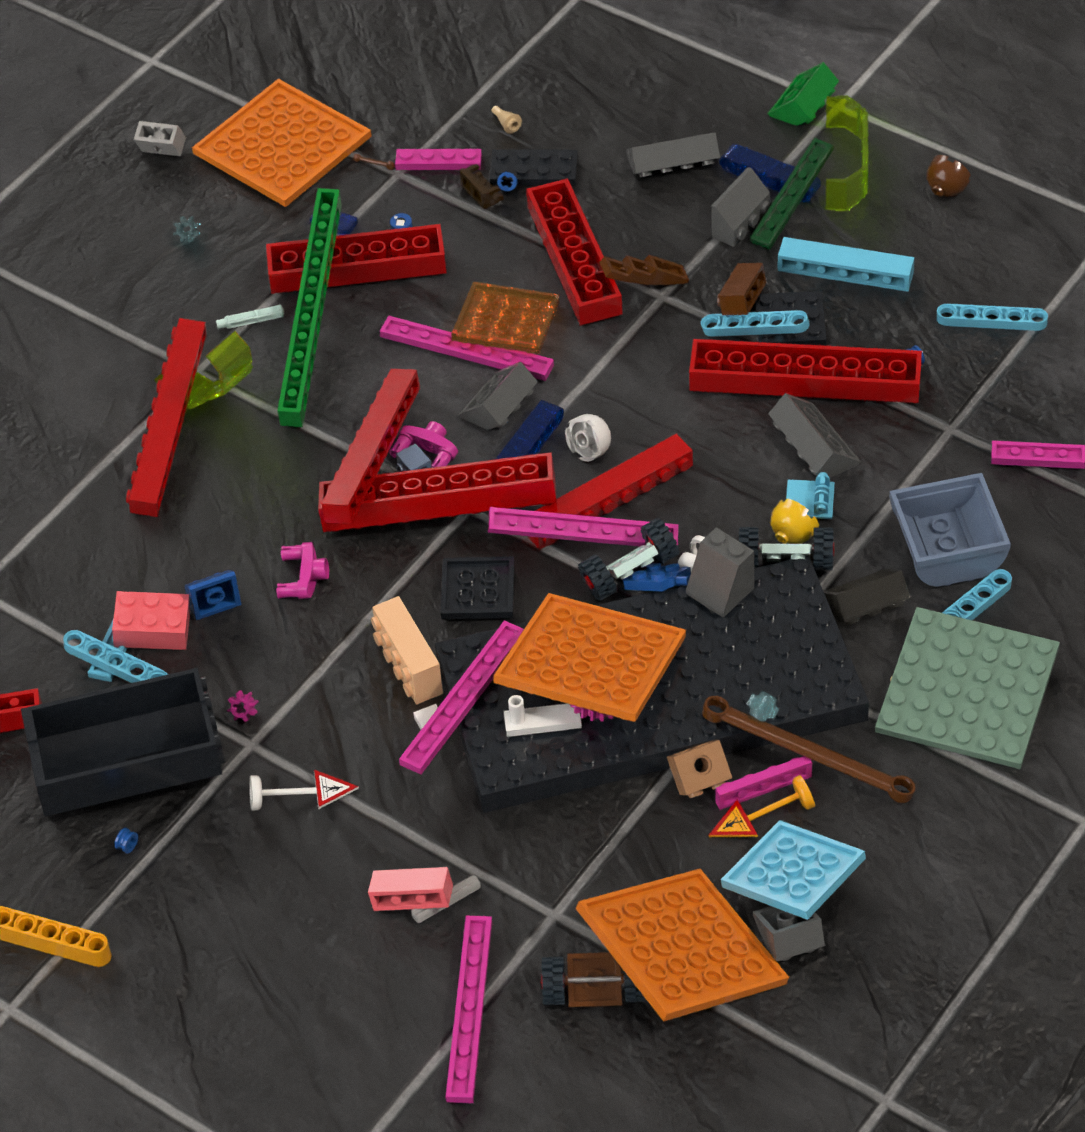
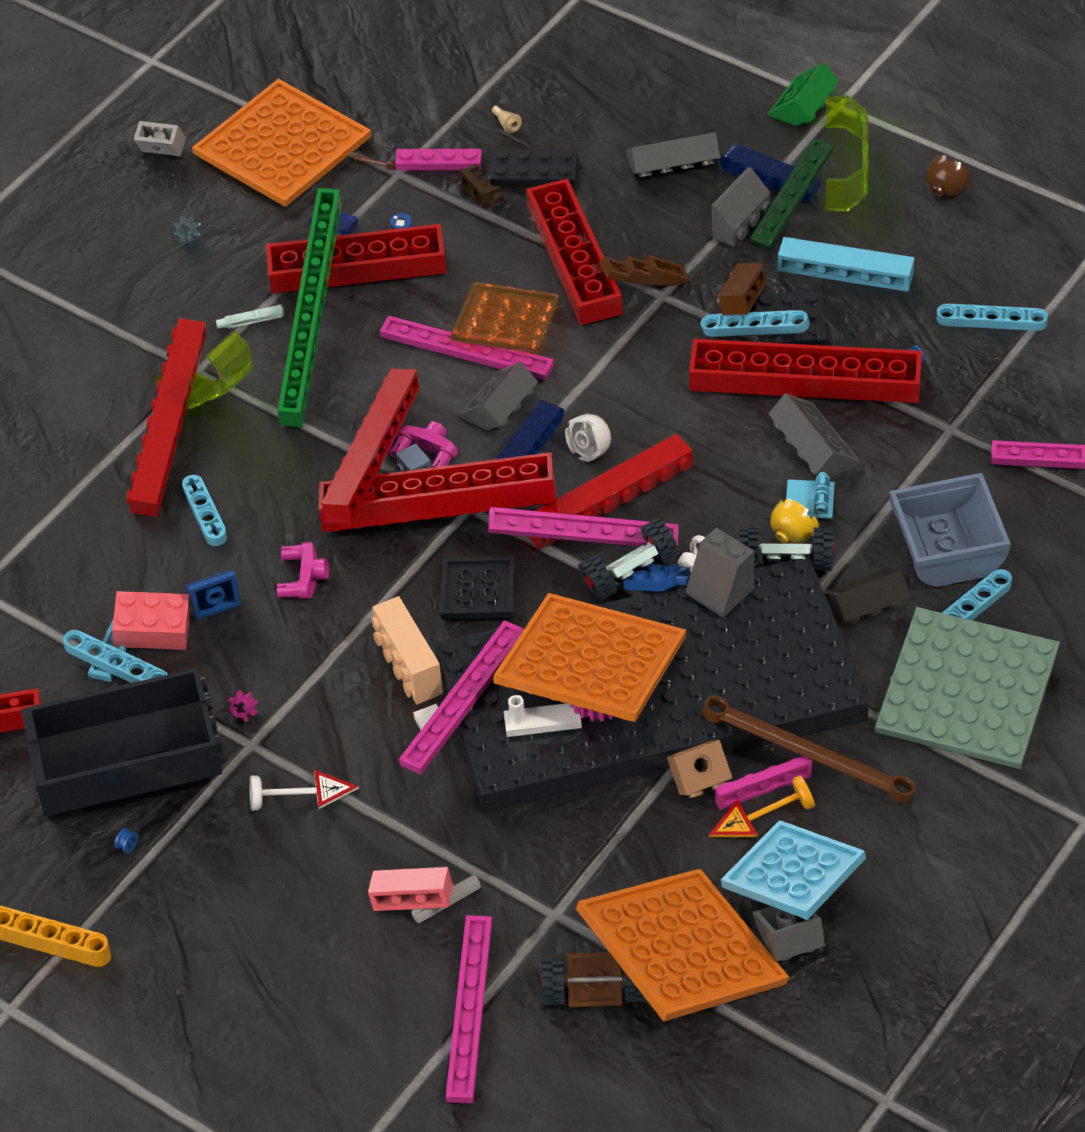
(206, 509): none -> medium azure beam
(508, 175): blue bush -> none
(763, 706): clear light blue gear -> none

